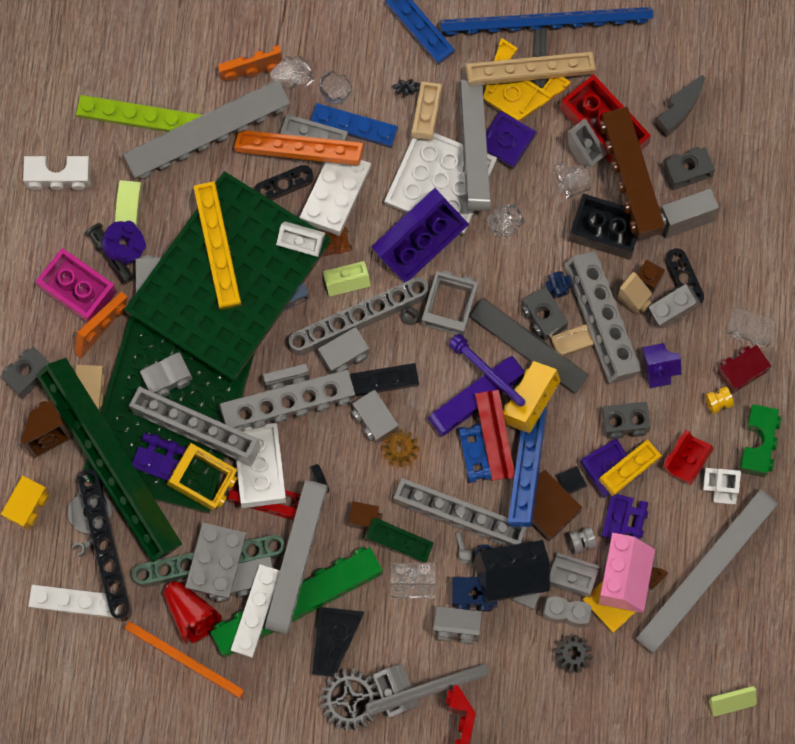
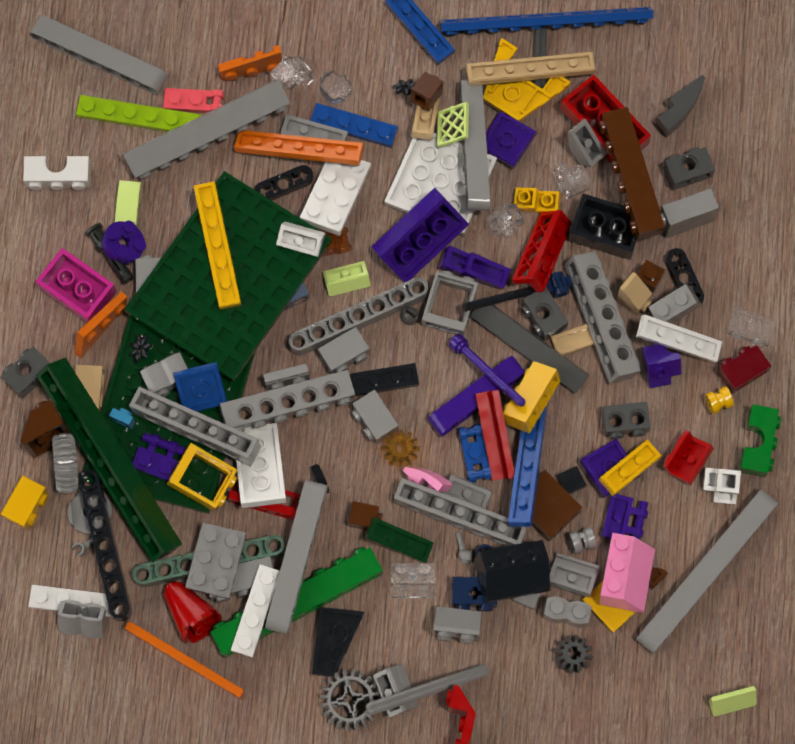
(65, 463): none -> light grey gear
(82, 619): none -> light grey brick
(99, 55): none -> light grey beam
(122, 417): none -> dark azure plate
(140, 347): none -> black plant
(192, 100): none -> coral plate
(200, 387): none -> blue plate
(425, 476): none -> bright pink slope
(427, 91): none -> reddish brown brick
(465, 109): none -> yellowish green window
(468, 306): none -> black bar
(469, 491): none -> light grey plate
(474, 266): none -> dark purple slope
(536, 201): none -> yellow slope
(547, 250): none -> red fence
(679, 338): none -> white plate

